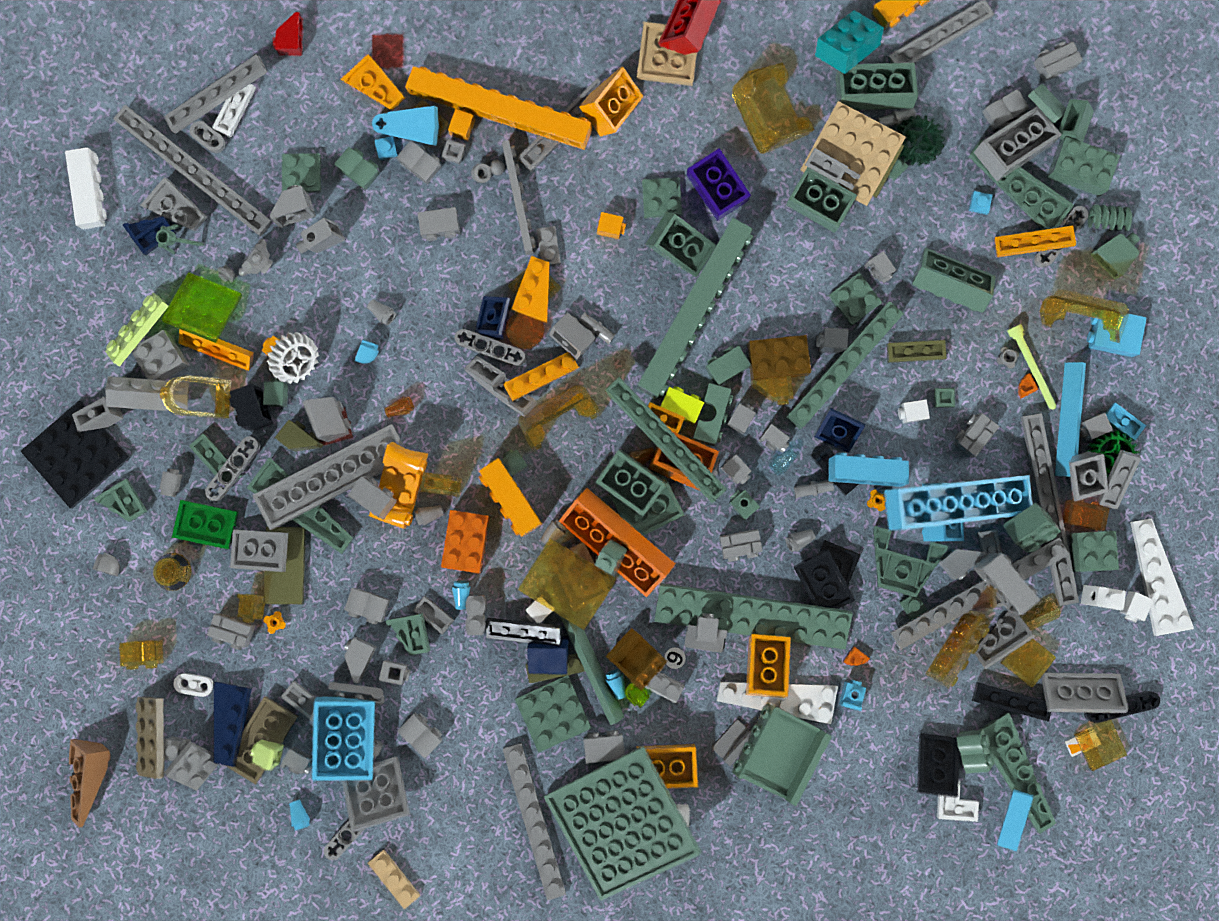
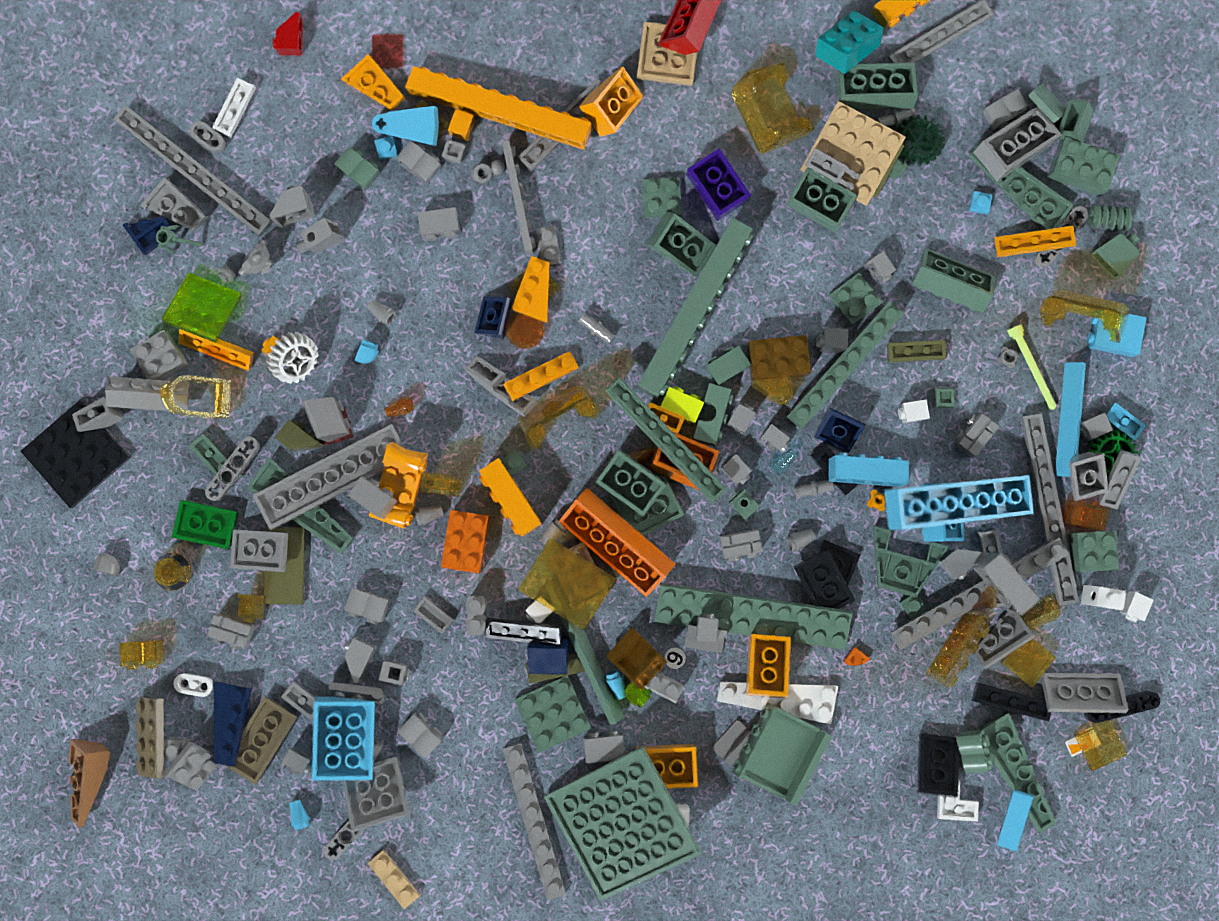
(85, 188): white brick -> none
(123, 501): sand green wing -> none
(136, 329): yellowish green plate -> none
(170, 482): light grey brick -> none
(215, 94): light grey plate -> none
(250, 408): black brick -> none
(267, 754): yellowish green slope -> none
(275, 393): sand green brick -> none
(280, 624): light orange plate -> none
(302, 170): sand green plate -> none
(411, 632): sand green wing -> none
(461, 592): medium azure cone -> none
(489, 350): light grey beam -> none
(572, 335): light grey brick -> none
(611, 225): light orange brick -> none
(611, 557): sand green slope -> none
(846, 699): medium azure brick -> none
(1027, 386): orange tile -> none
(1031, 528): sand green brick -> none
(1057, 61): light grey brick -> none
(1168, 609): white wing -> none

